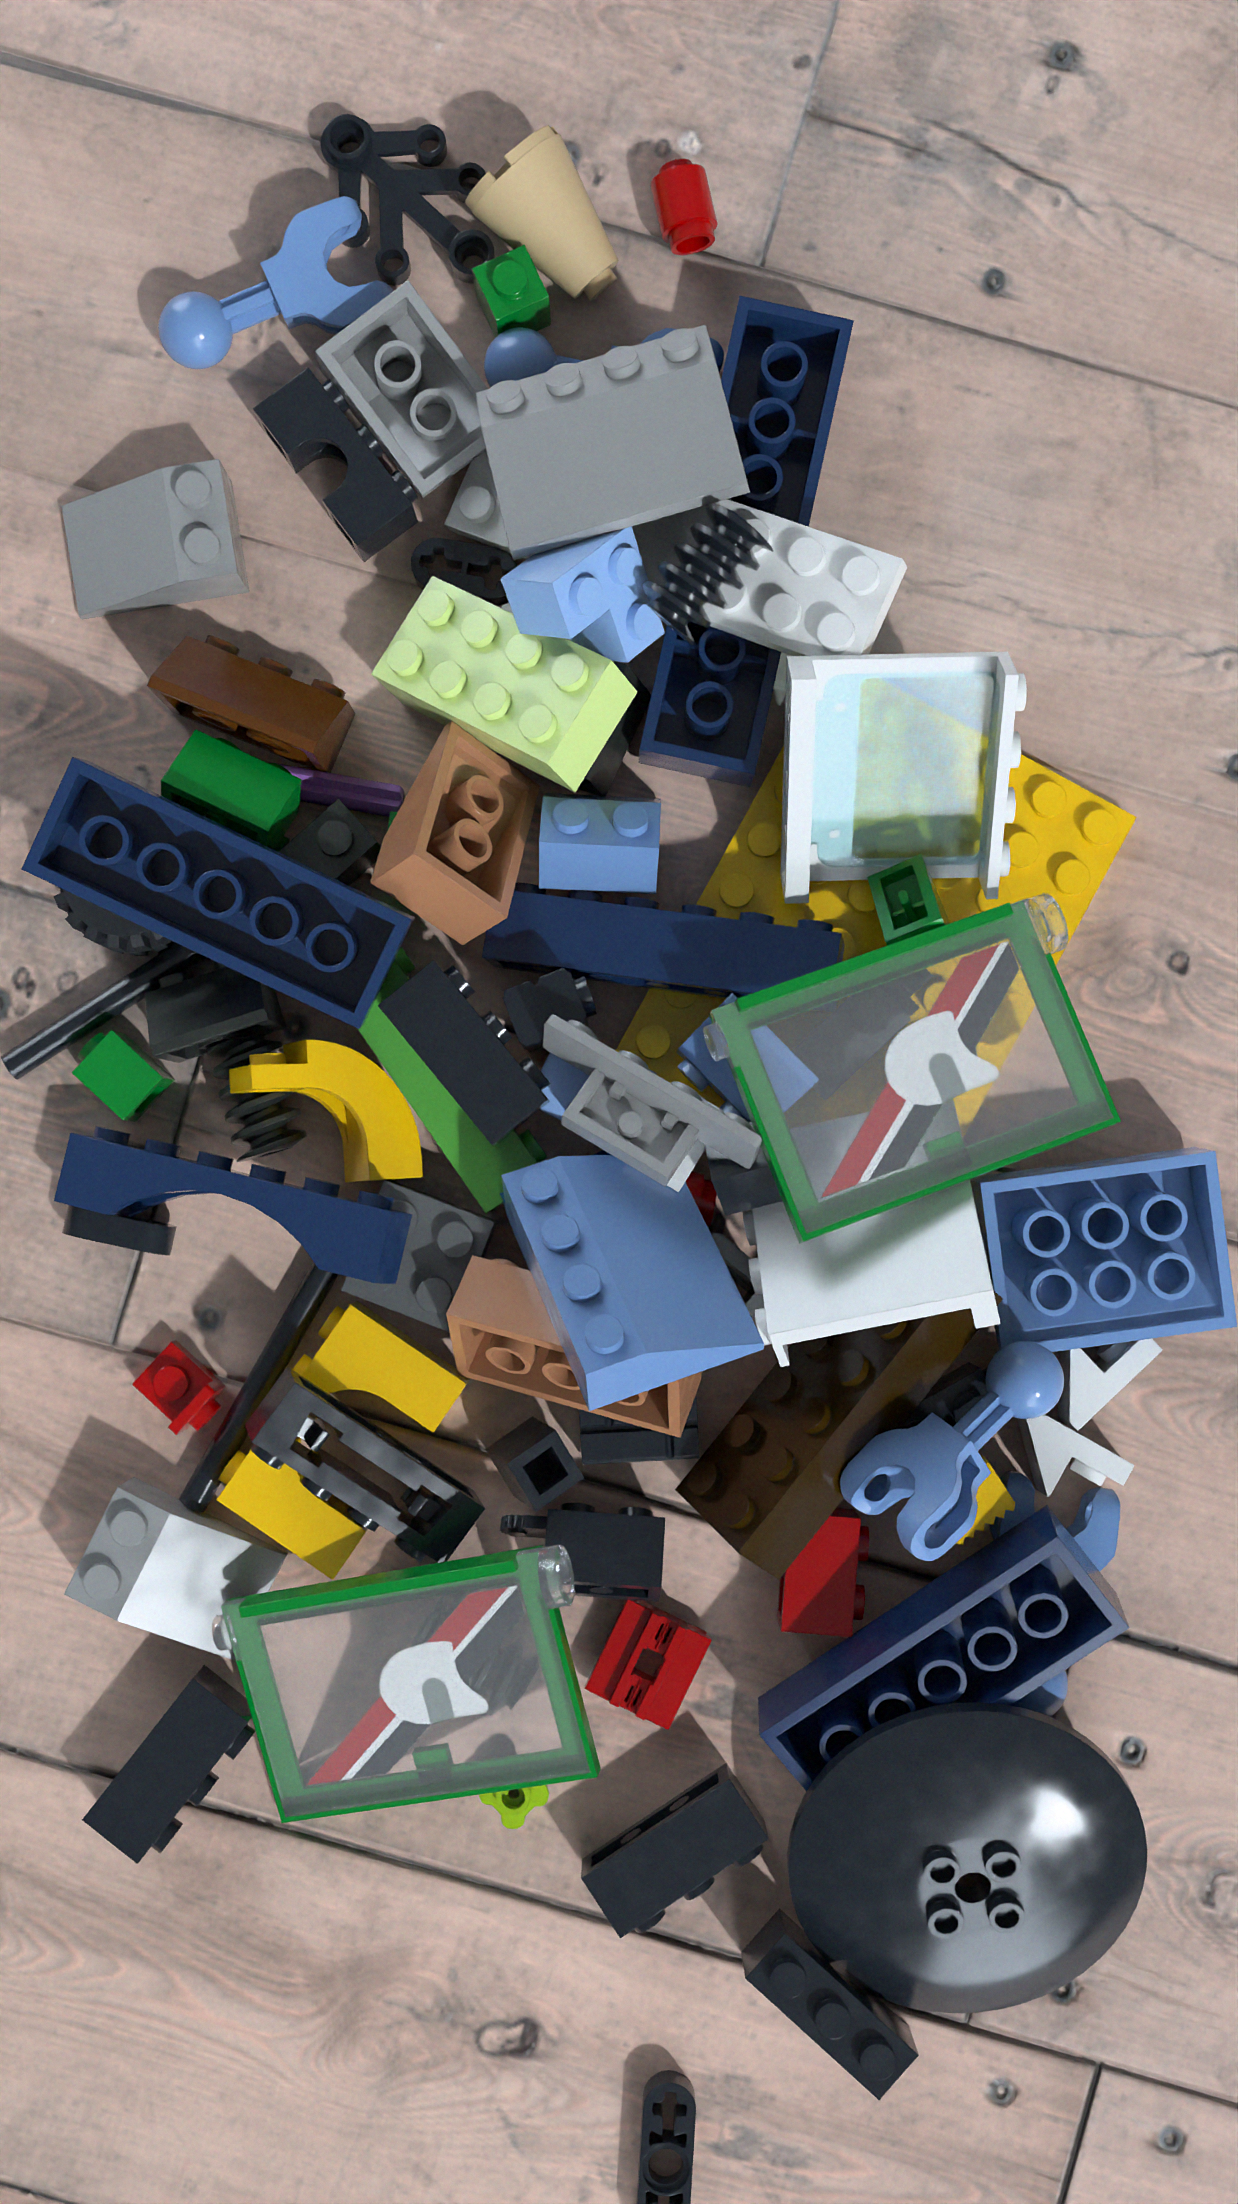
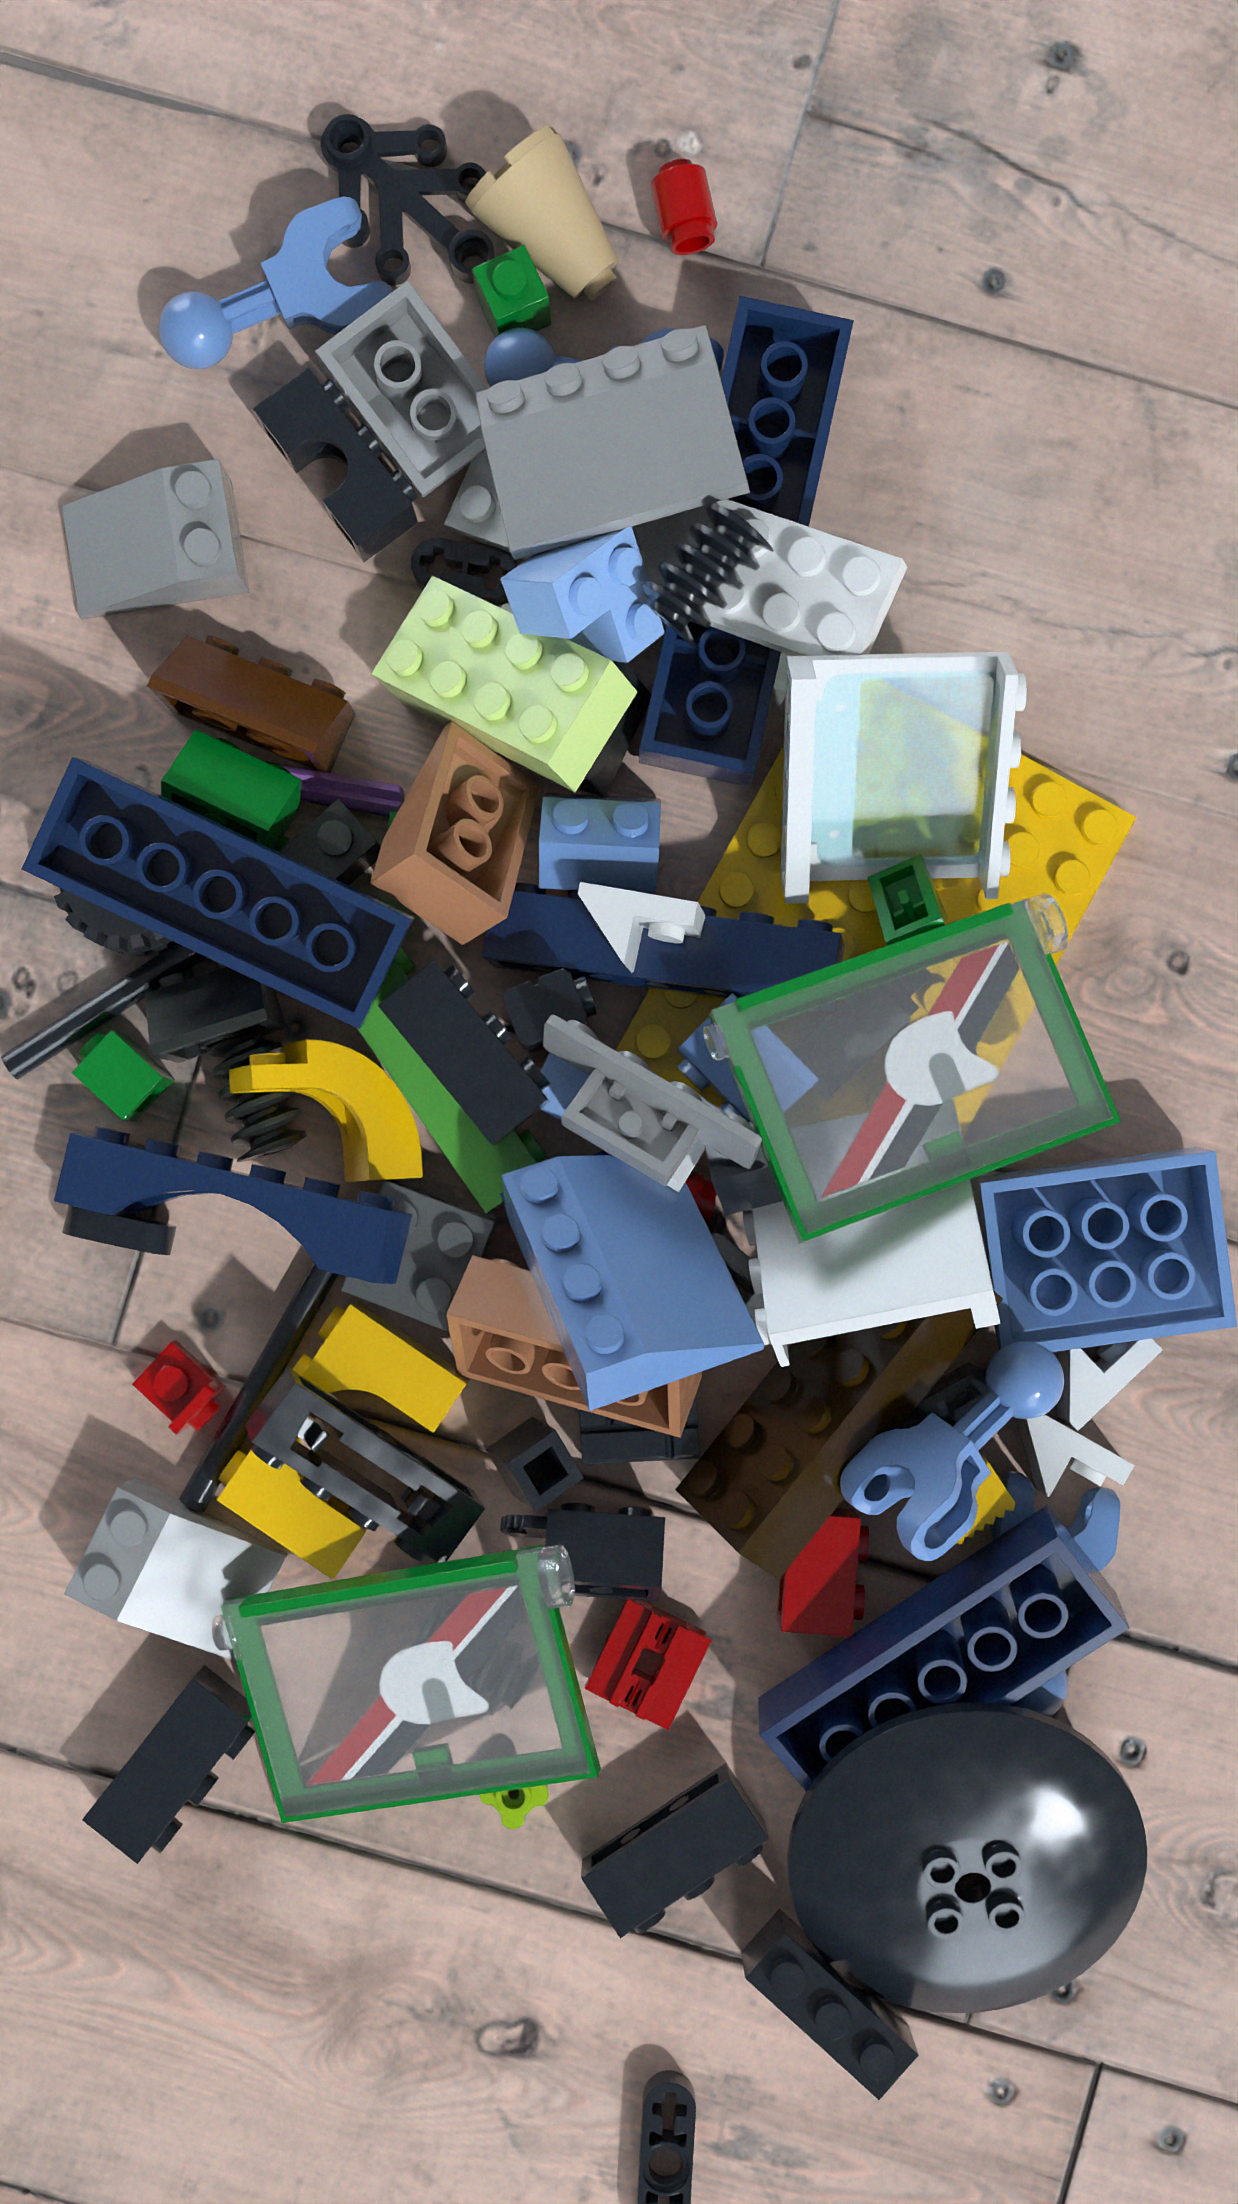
(625, 913): none -> white slope

